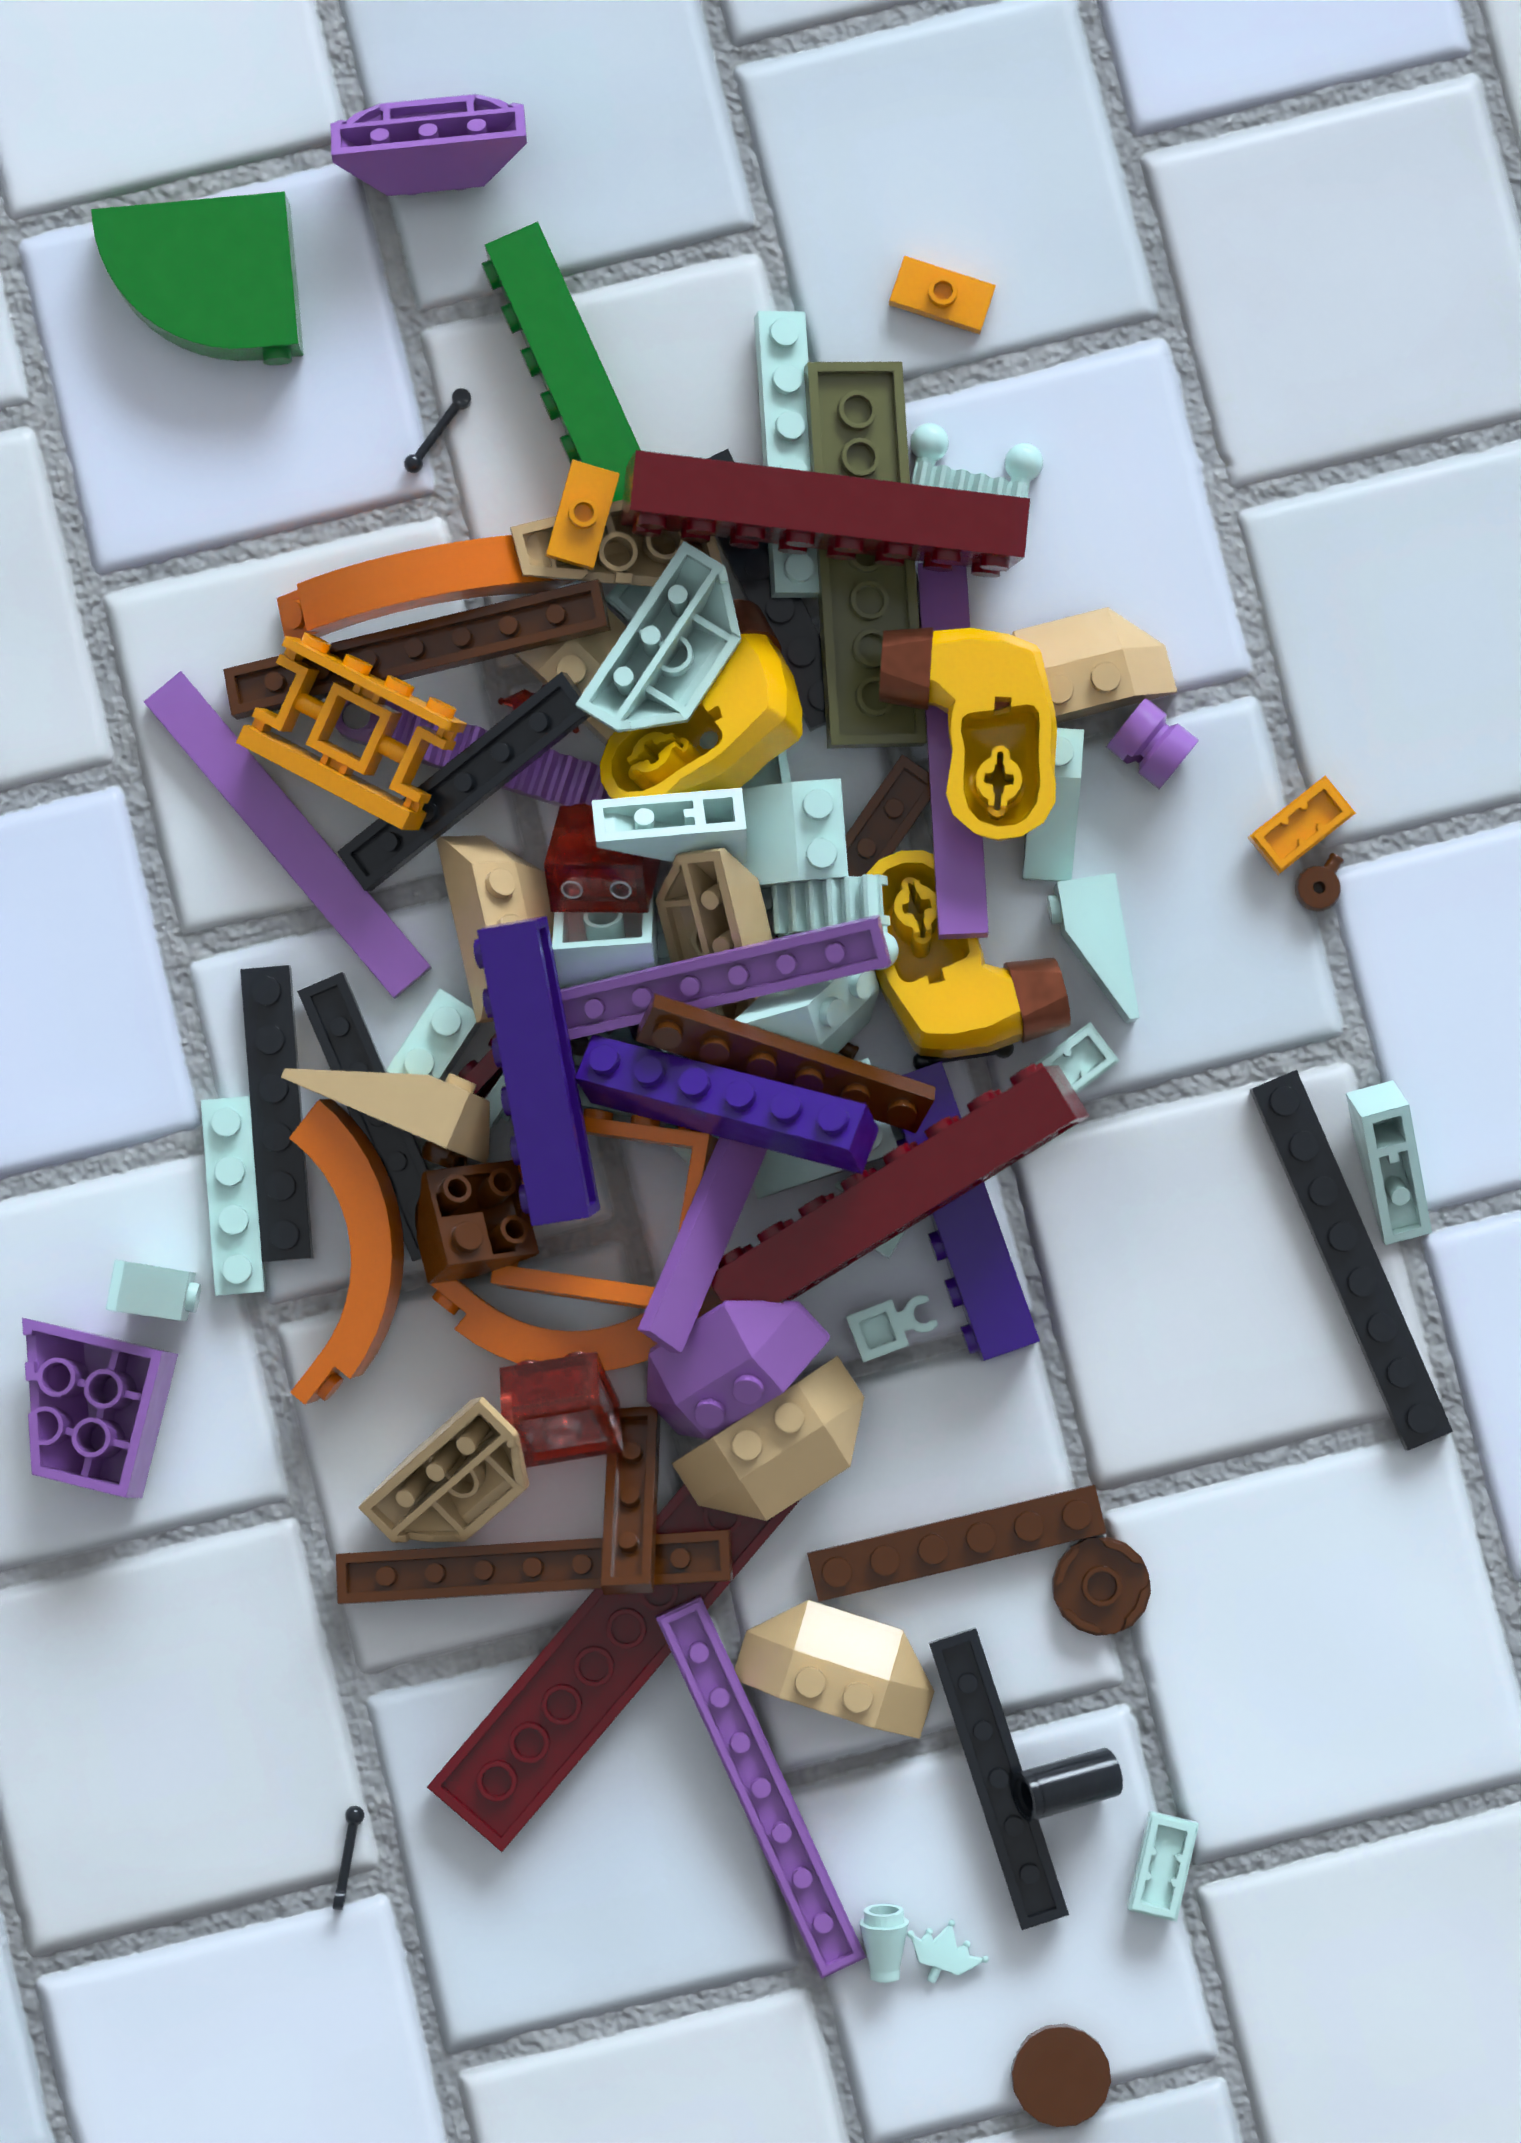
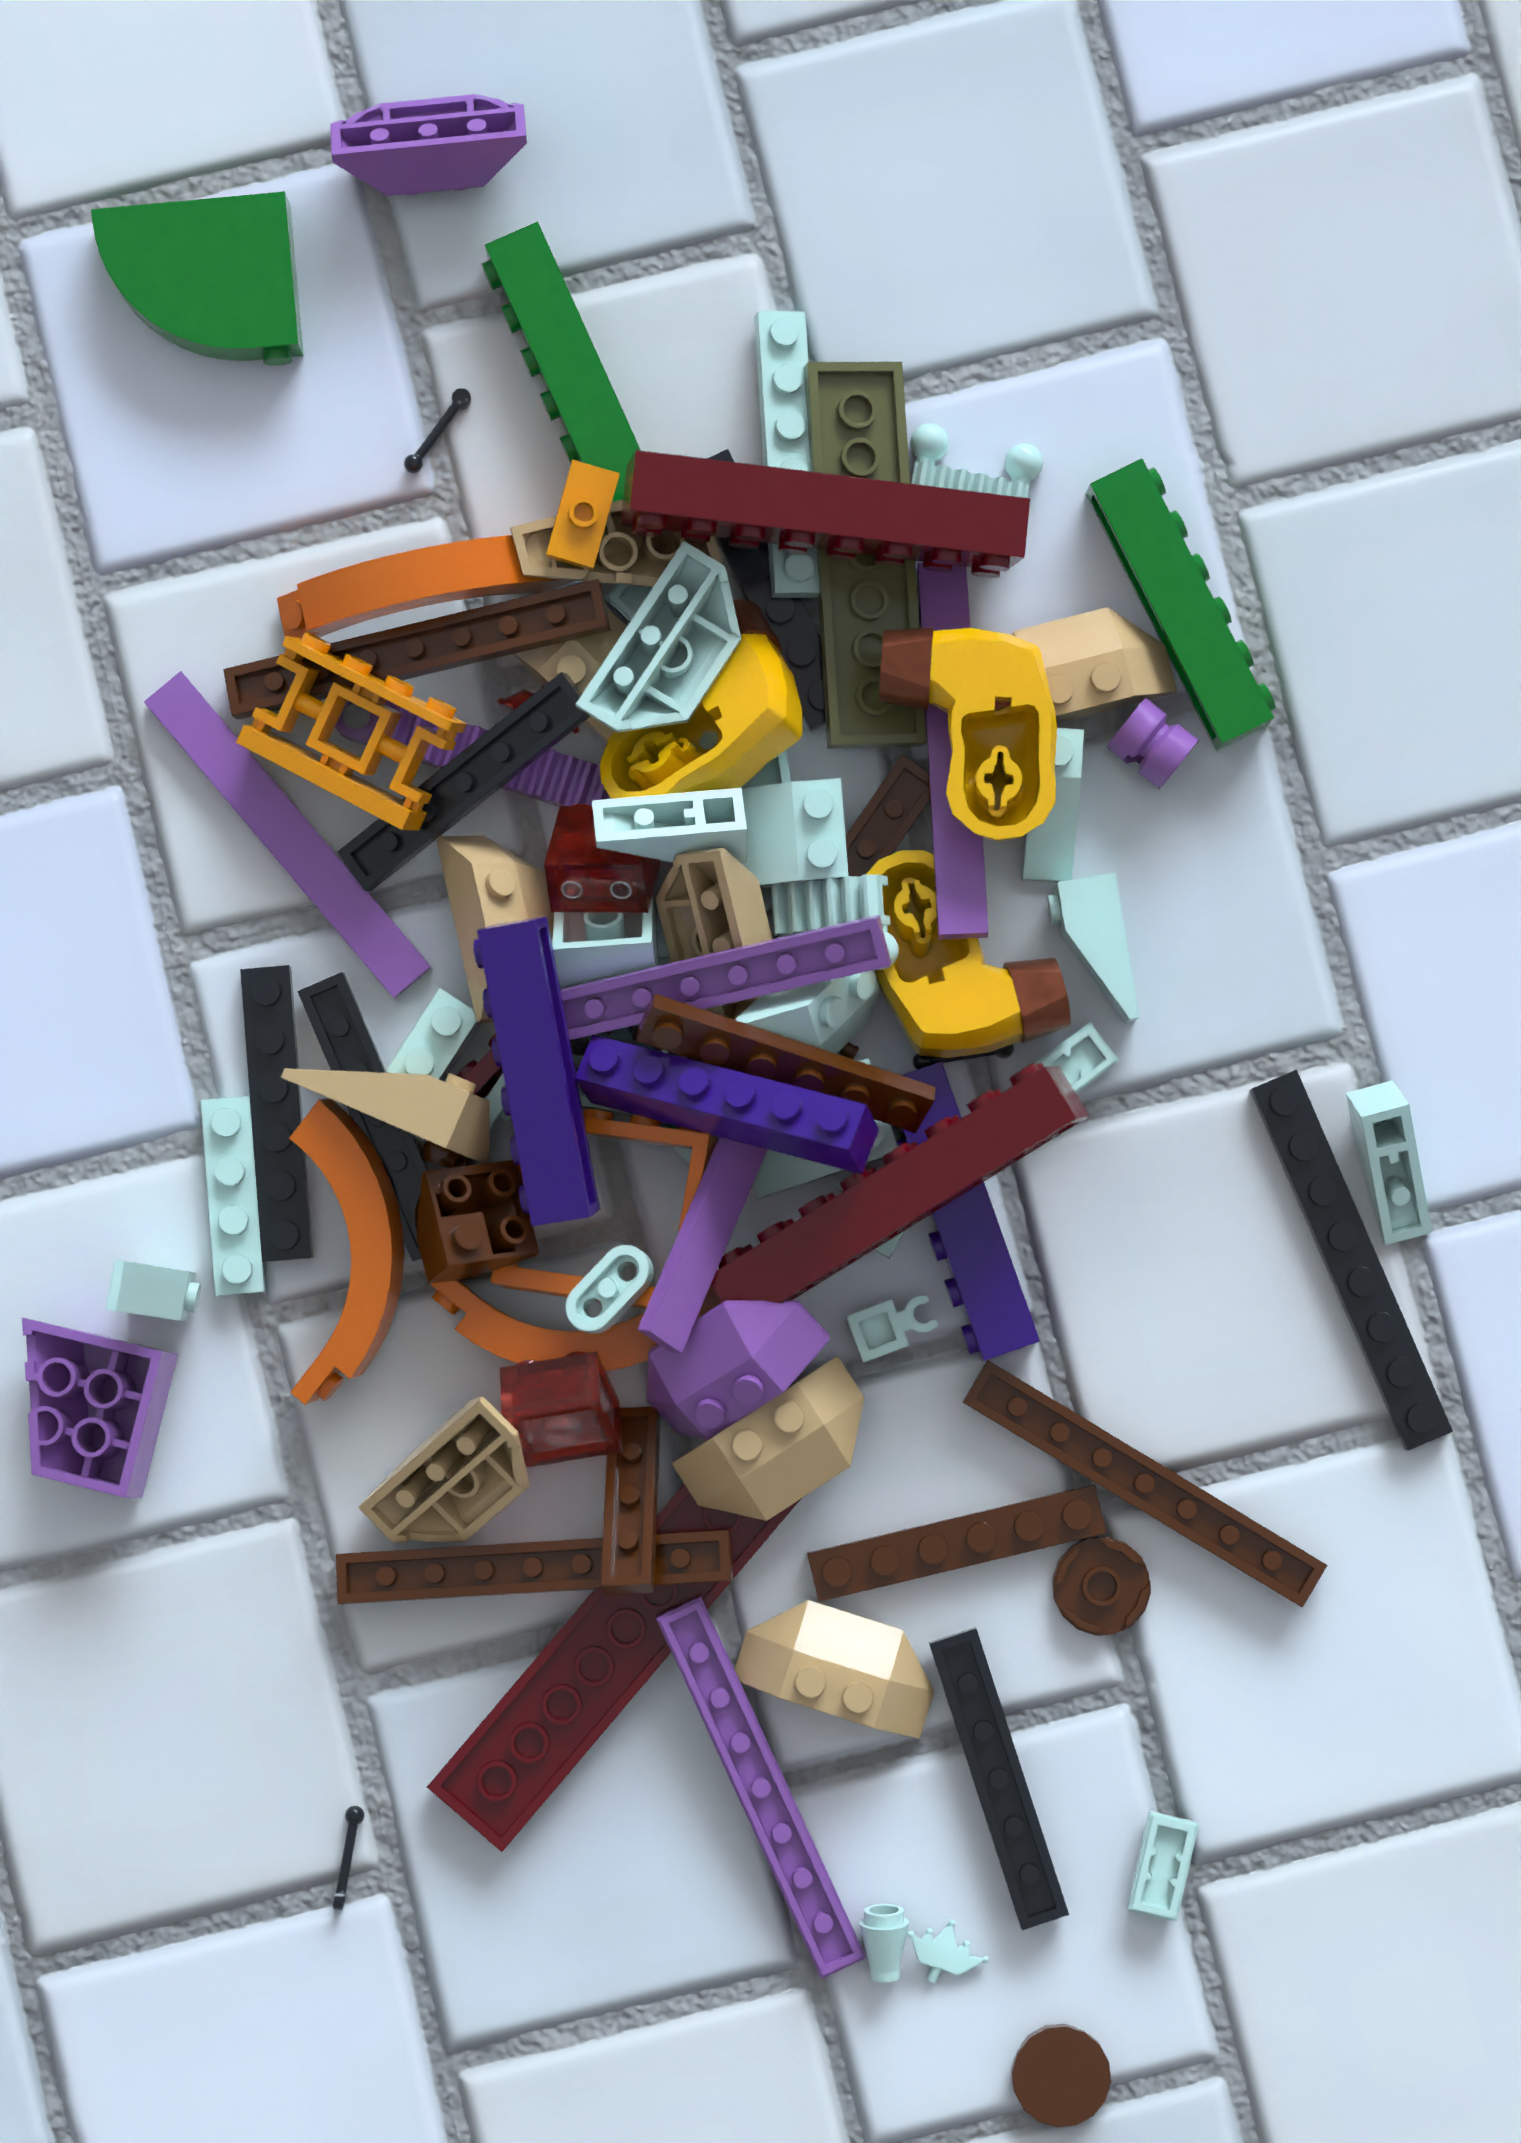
(607, 1285): none -> light aqua plate
(942, 295): light orange plate -> none
(1066, 1784): black pin -> none
(1144, 1483): none -> reddish brown plate
(1180, 603): none -> green brick
(1301, 825): light orange plate -> none
(1323, 876): reddish brown piece -> none

